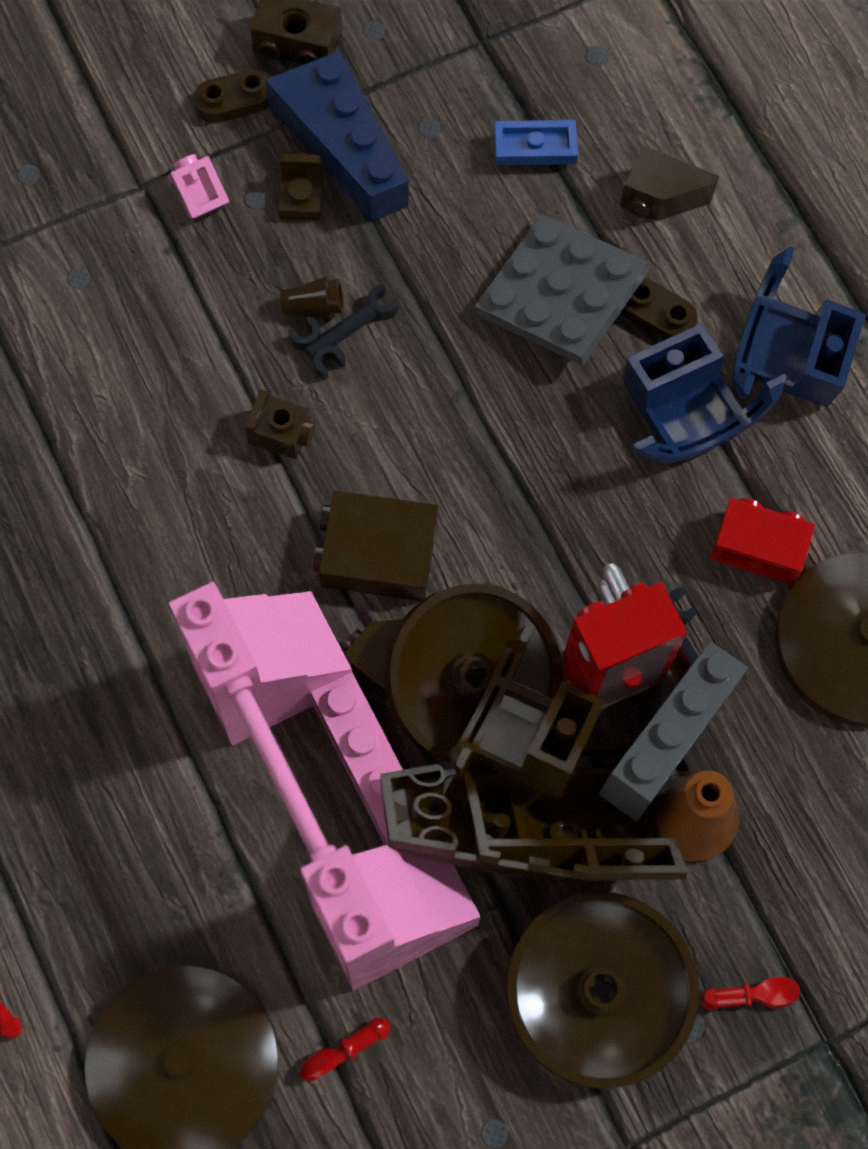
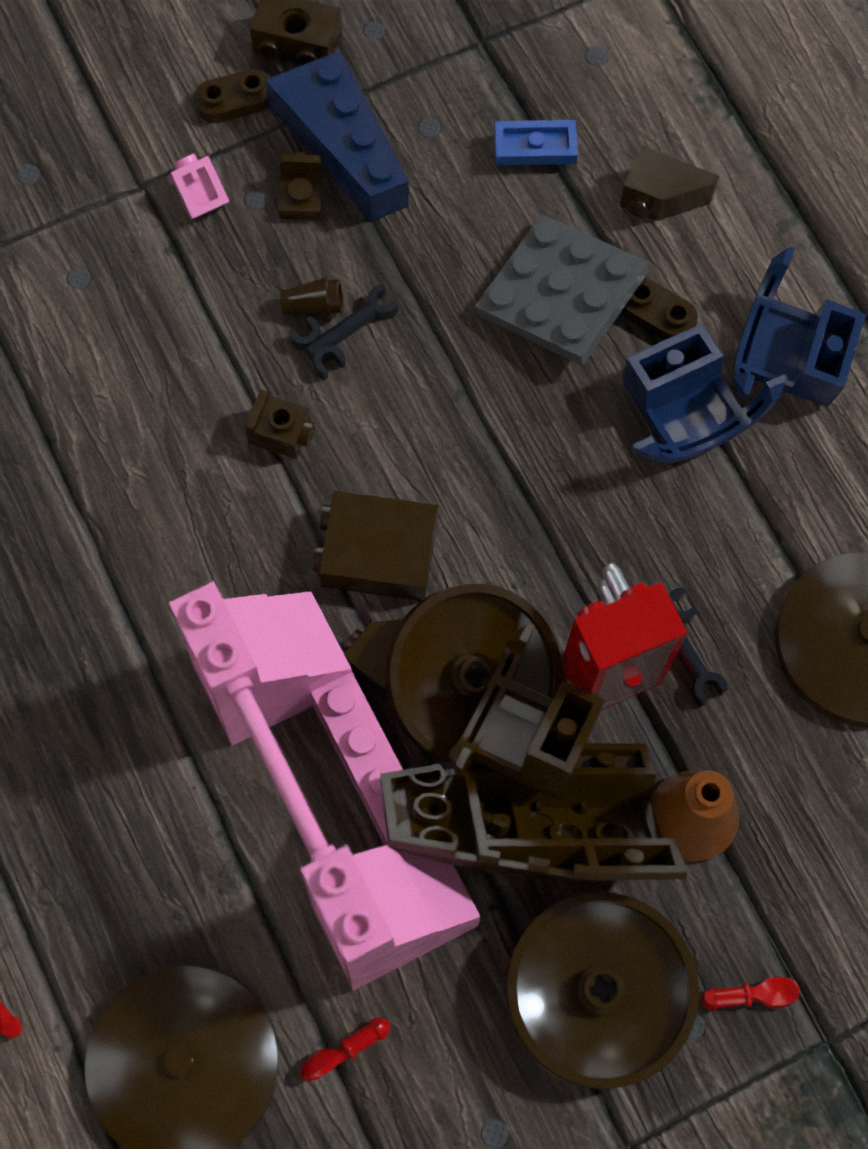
(672, 731): dark grey brick -> none
(763, 540): red brick -> none

